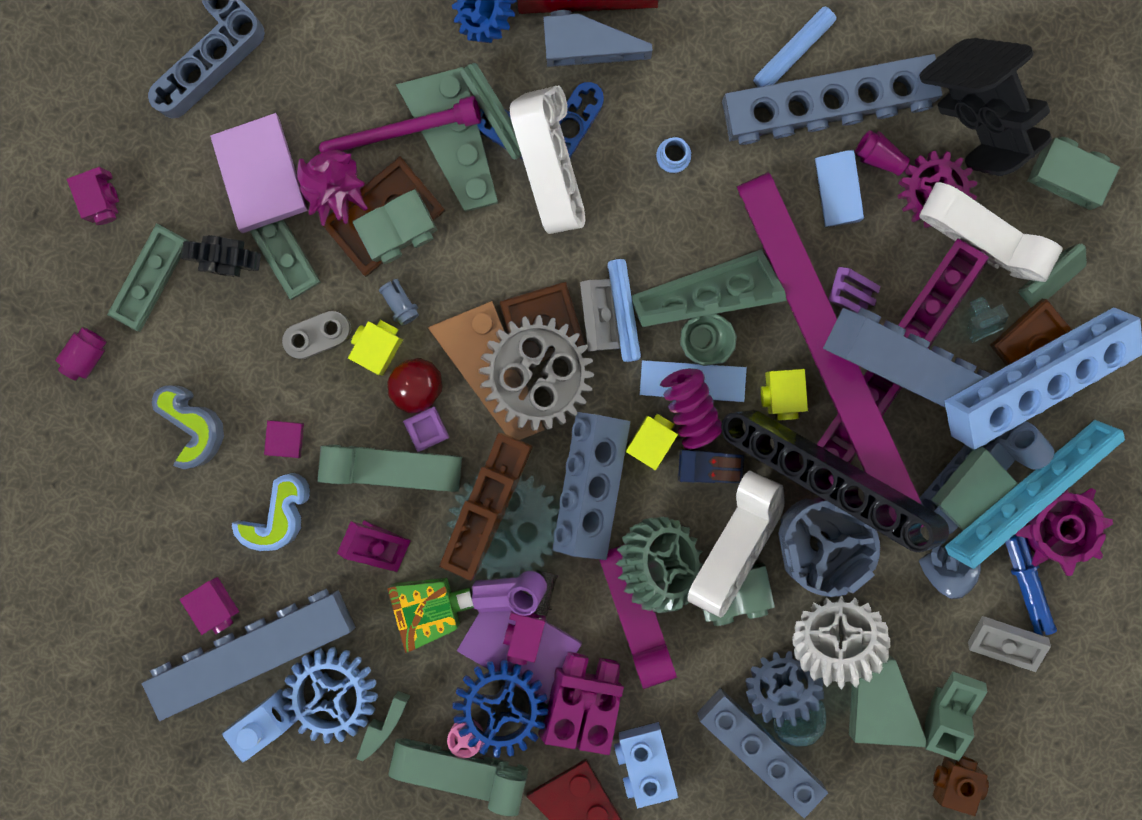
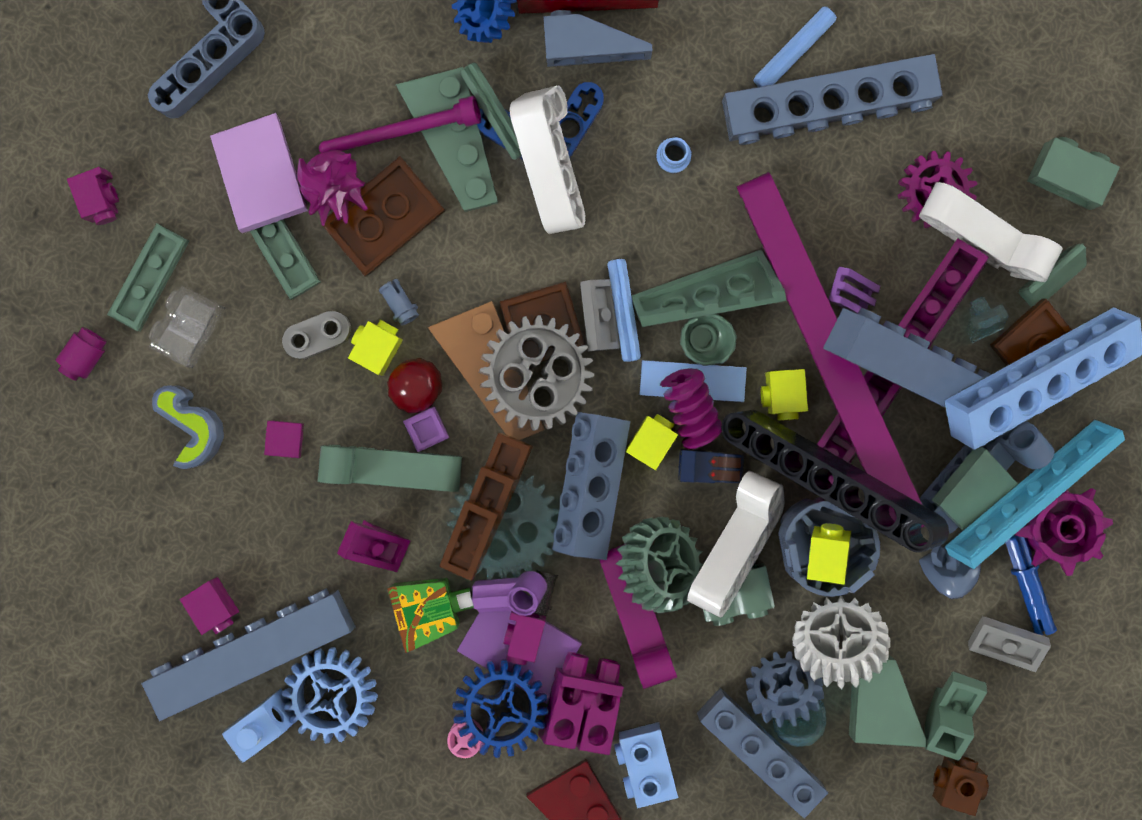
(186, 326): none -> clear brick
(221, 256): black gear -> none
(283, 516): light blue animal -> none
(379, 731): sand green slope -> none
(396, 227): sand green brick -> none
(471, 777): sand green beam -> none
(829, 553): none -> neon yellow brick
(839, 188): light blue slope -> none
(881, 153): magenta cone -> none
(992, 101): black piece -> none

